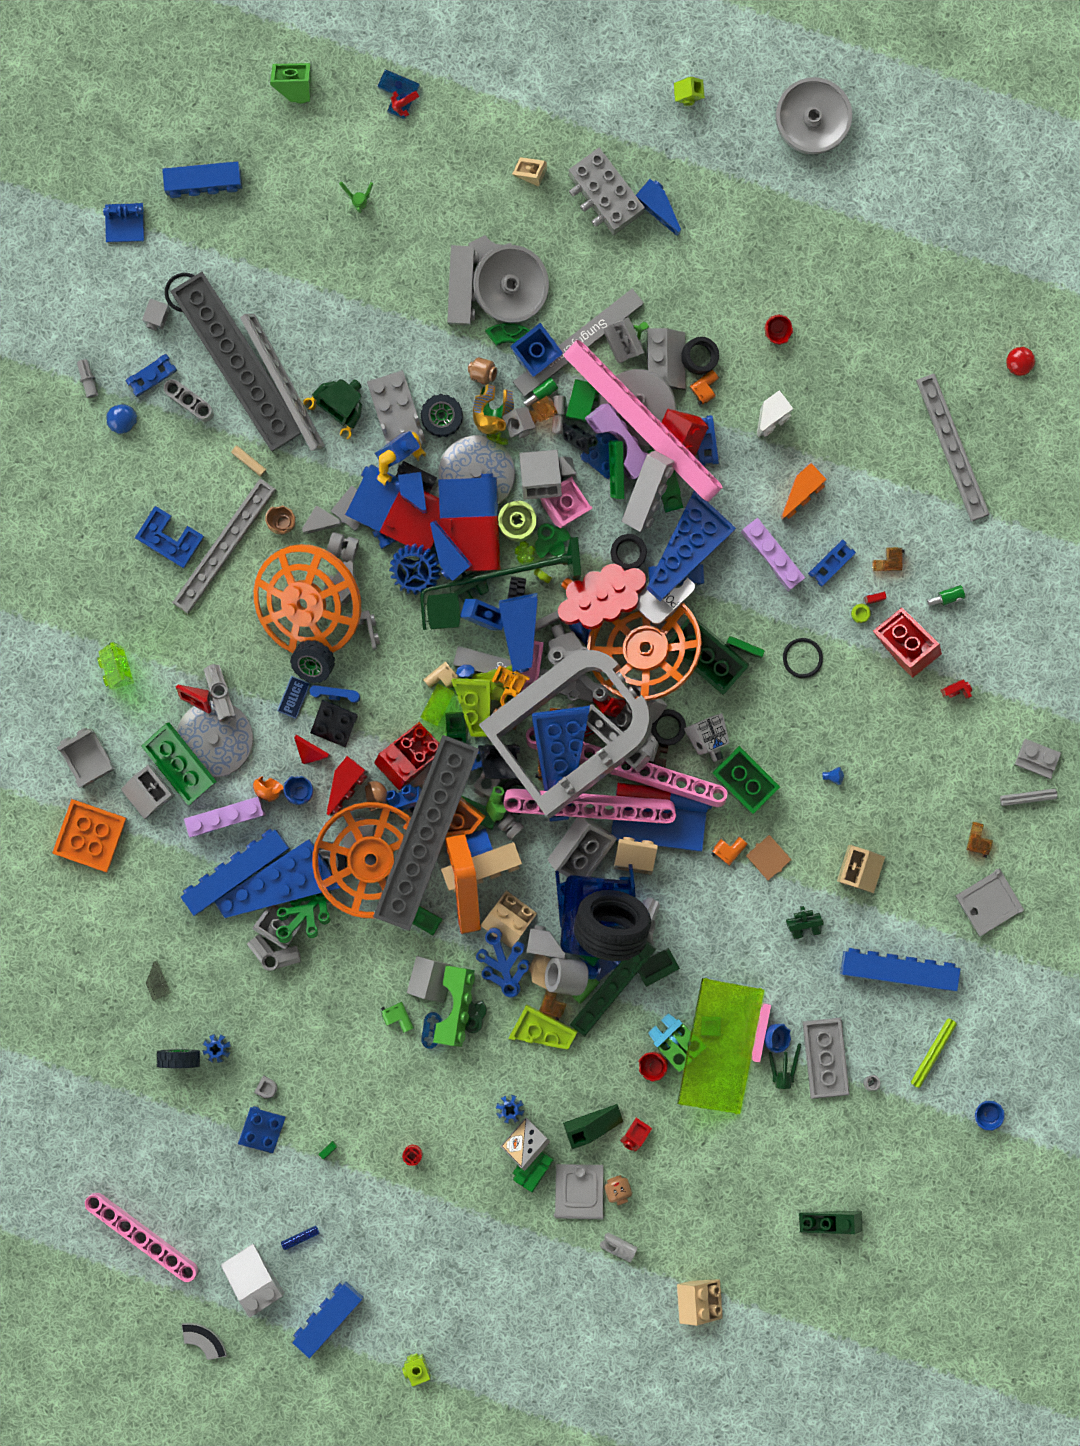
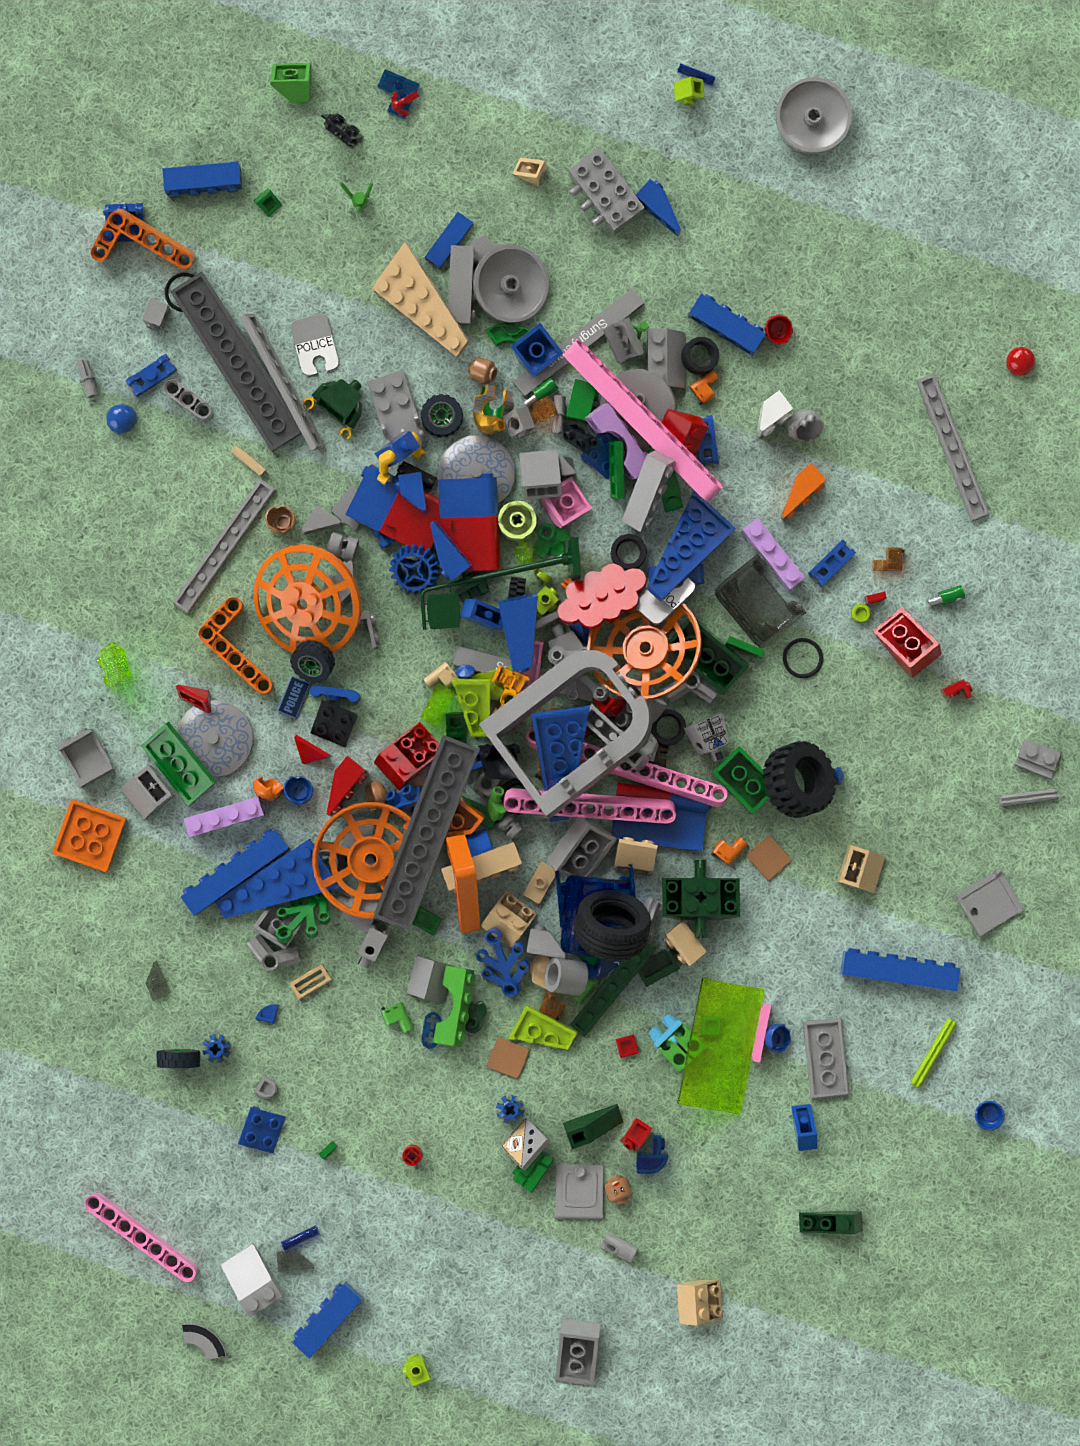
(141, 237): none -> orange beam
(176, 551): blue plate -> none
(222, 703): light grey piece -> none
(231, 651): none -> orange beam
(267, 202): none -> green slope
(268, 1013): none -> blue tile
(292, 1260): none -> clear smoke tile
(314, 339): none -> piece
(324, 973): none -> tan tile
(336, 124): none -> black hinge
(366, 905): none -> light grey torso
(375, 938): none -> light grey torso
(414, 294): none -> tan wing
(450, 236): none -> blue tile
(497, 439): clear neon green plant -> none
(507, 1057): none -> medium nougat piece
(540, 882): none -> tan plate
(547, 601): none -> lime brick
(577, 1352): none -> light grey slope
(627, 1046): none -> red tile
(652, 1161): none -> clear blue brick
(656, 1070): red hair -> none
(685, 943): none -> tan slope
(689, 71): none -> clear blue piece
(701, 689): none -> light grey piece
(720, 900): none -> dark green slope
(727, 324): none -> blue brick
(757, 603): none -> clear smoke windscreen
(782, 784): none -> black tyre
(784, 1078): dark green plant -> none
(804, 425): none -> light grey hair
(804, 920): dark green hips -> none
(804, 1127): none -> blue slope
(874, 1086): light grey hinge -> none
(976, 843): clear orange piece -> none

